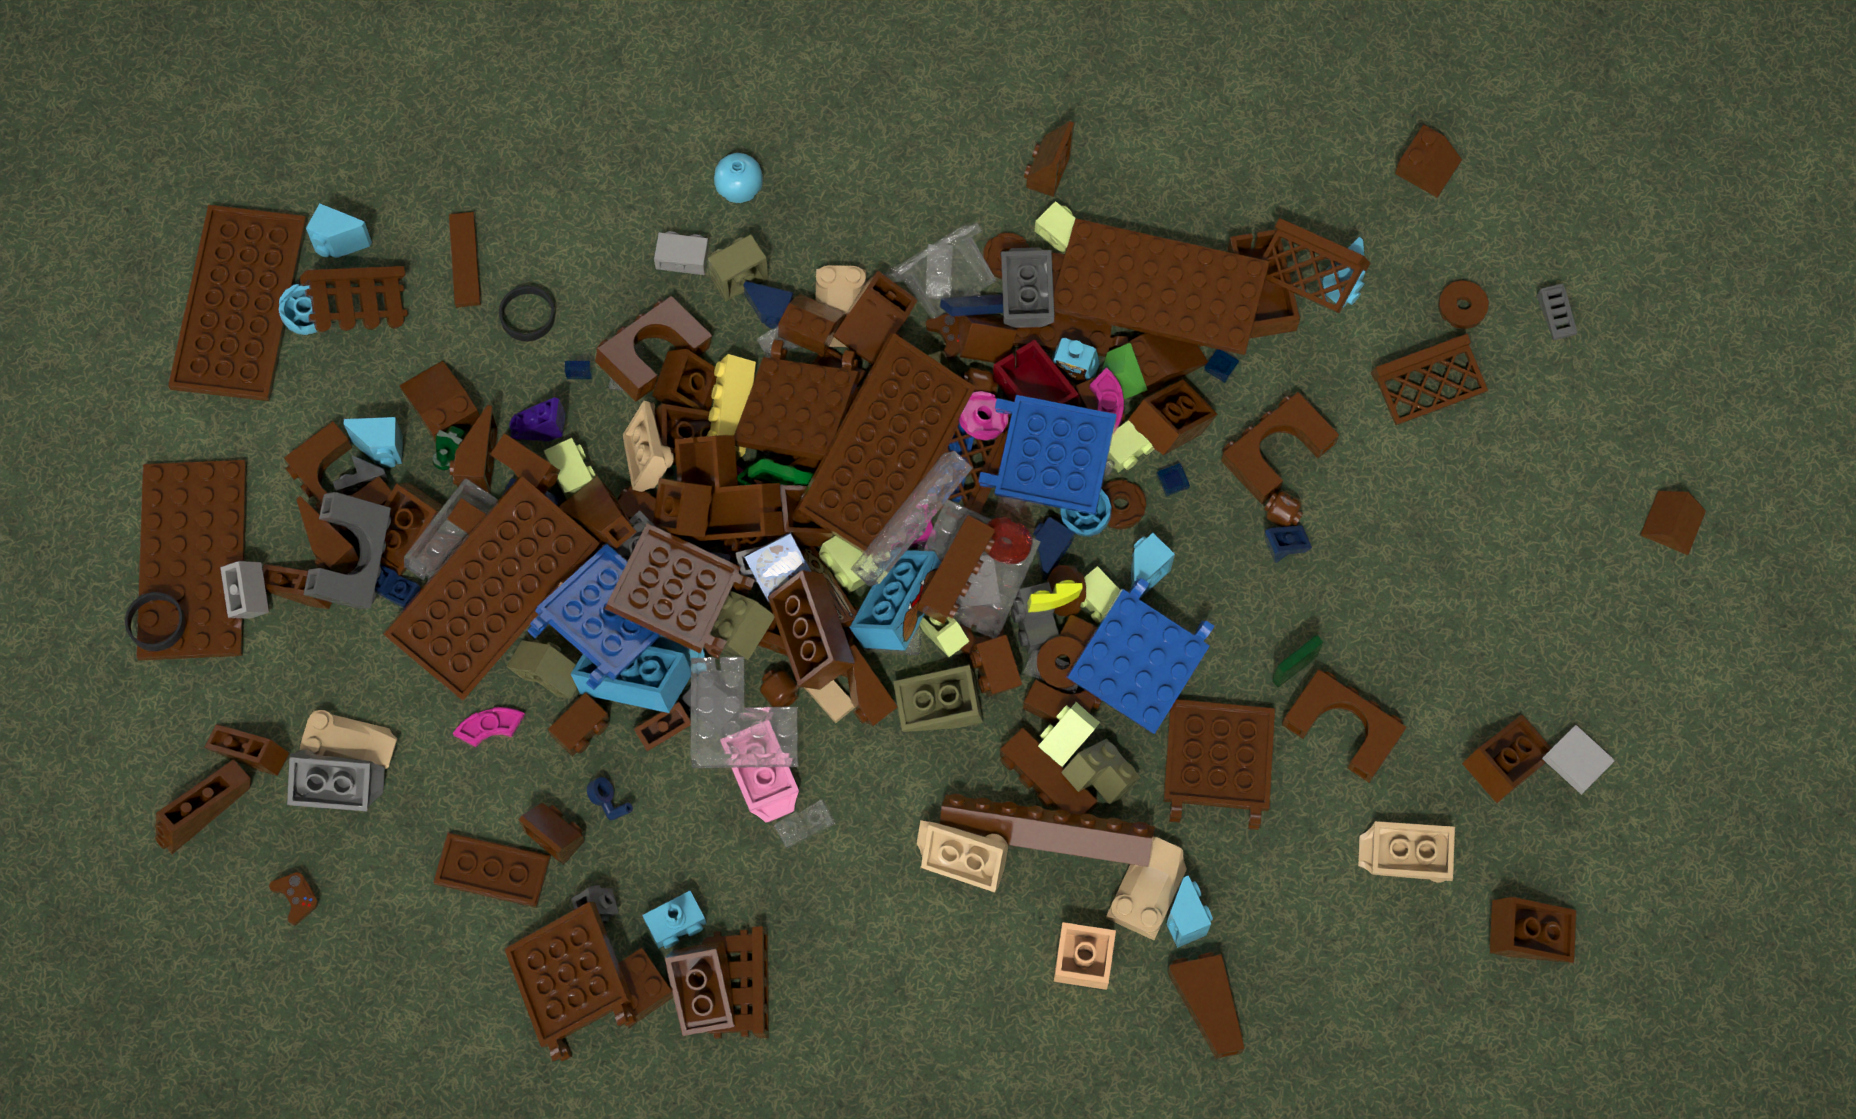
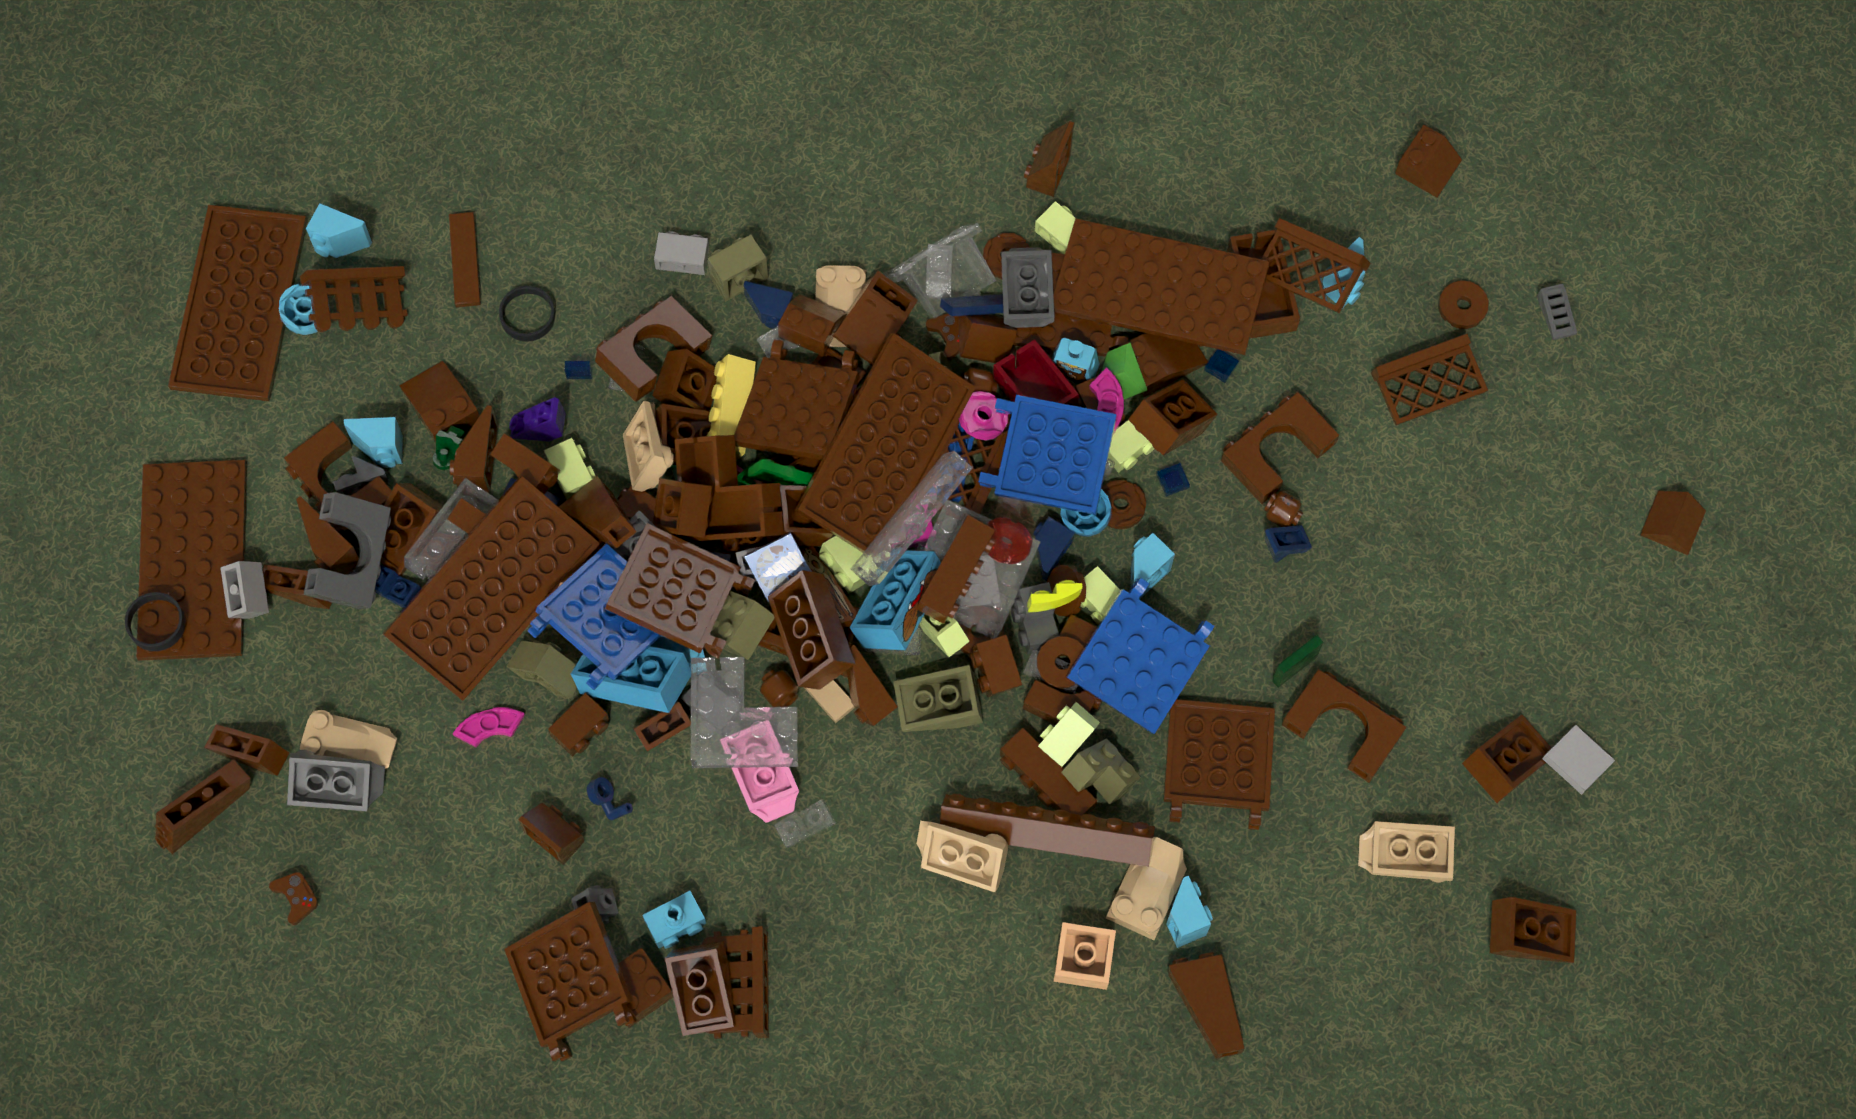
(492, 870): reddish brown tile -> none
(738, 177): medium azure cylinder -> none

